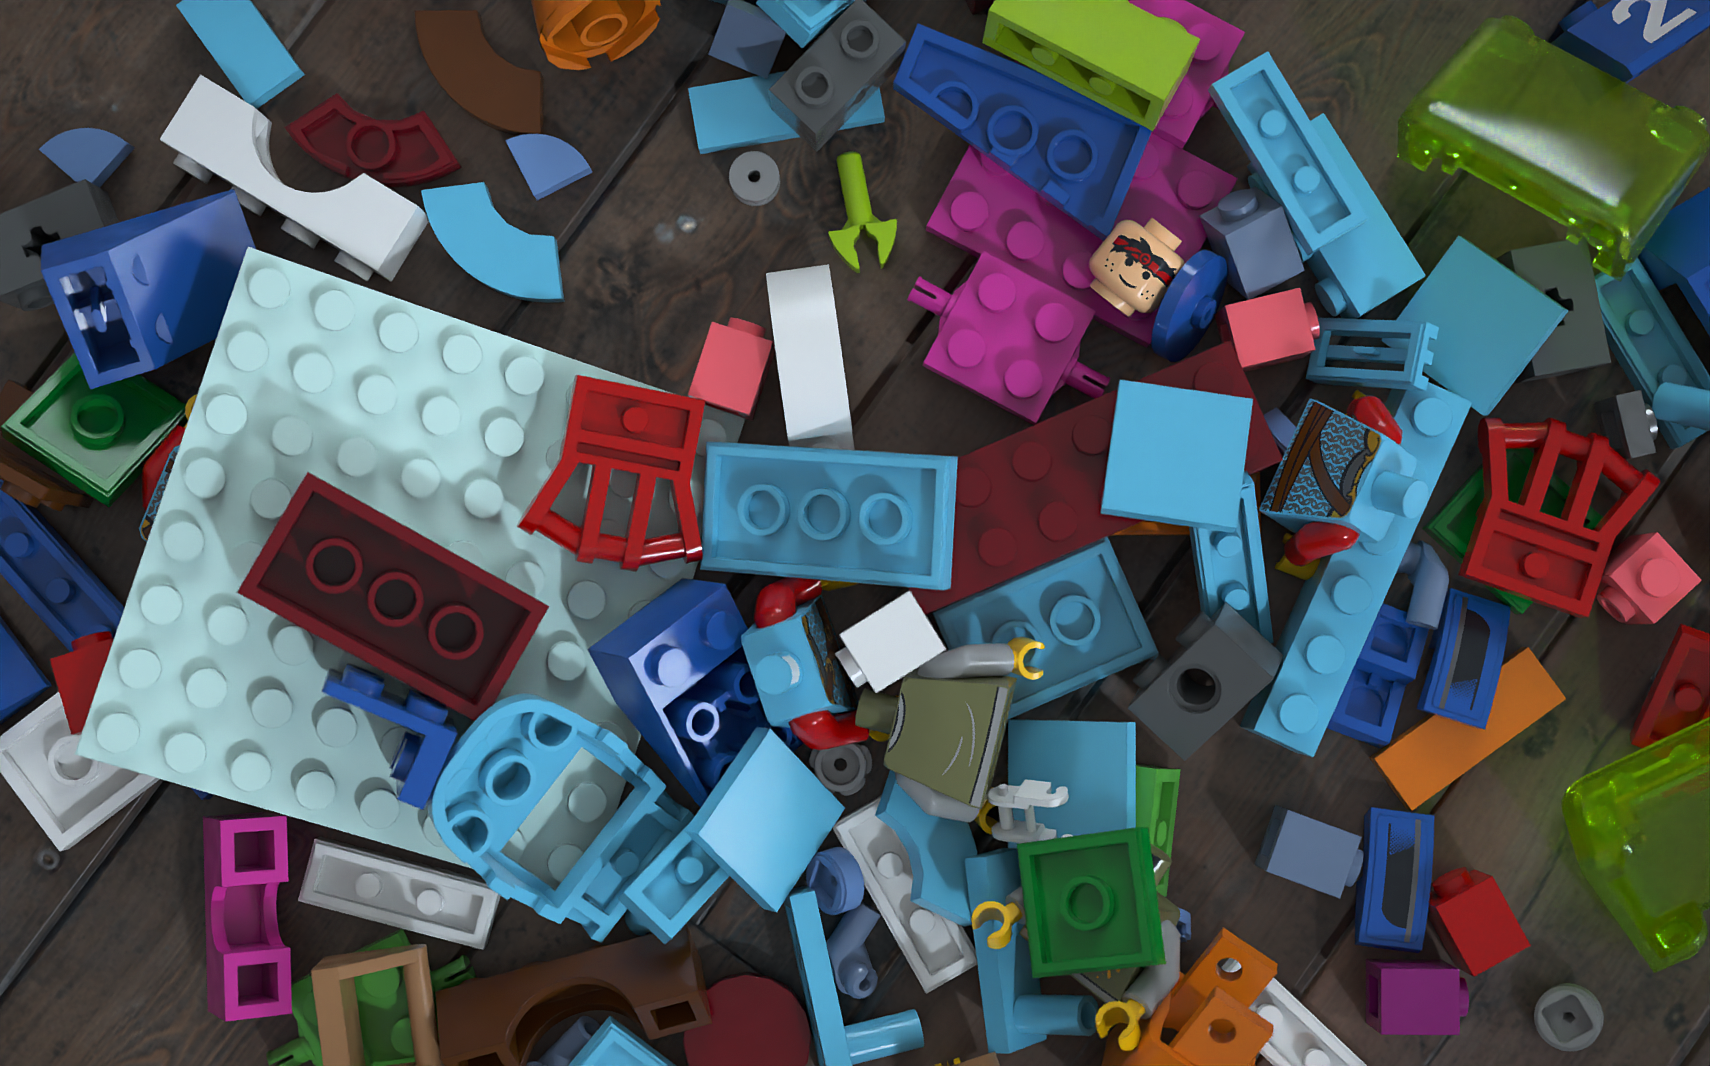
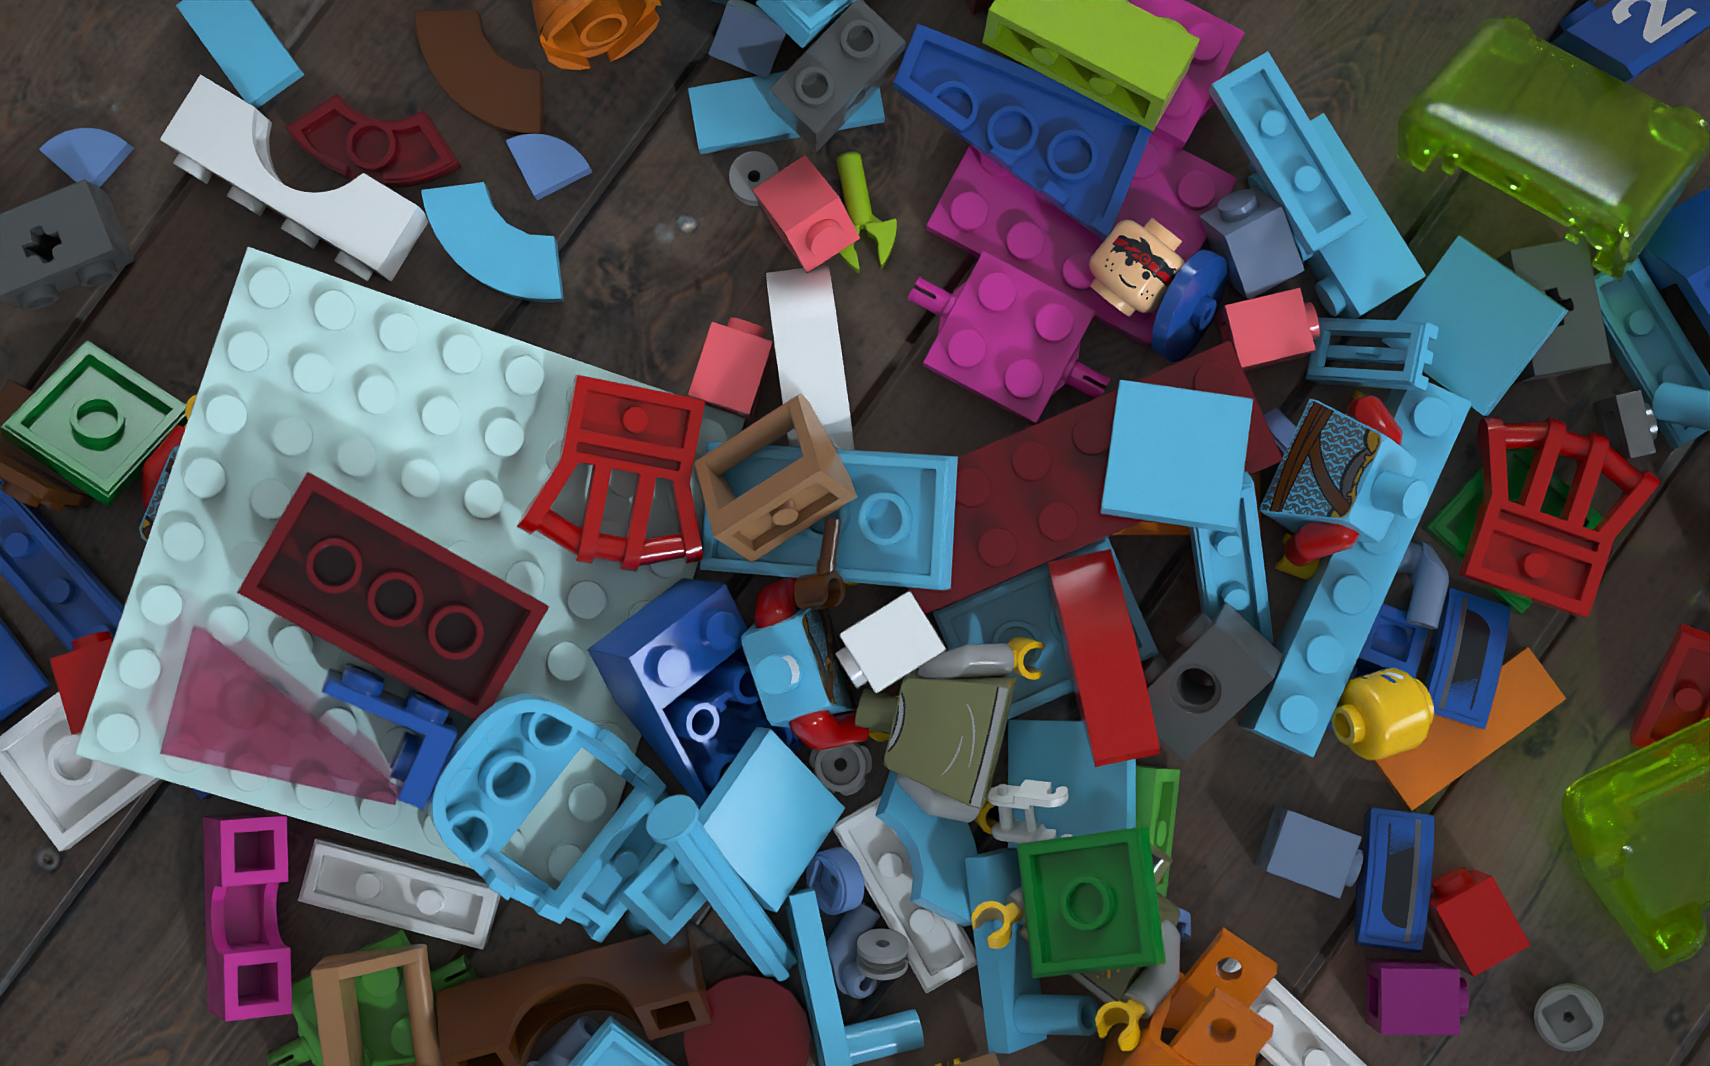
(147, 285): blue slope -> none
(242, 722): none -> clear pink wing
(677, 826): none -> medium azure axle
(786, 500): none -> medium nougat tile
(806, 213): none -> coral brick
(826, 586): none -> reddish brown hand
(882, 954): none -> light grey piece
(1103, 658): none -> red slope
(1383, 714): none -> yellow head
(1644, 580): coral brick -> none

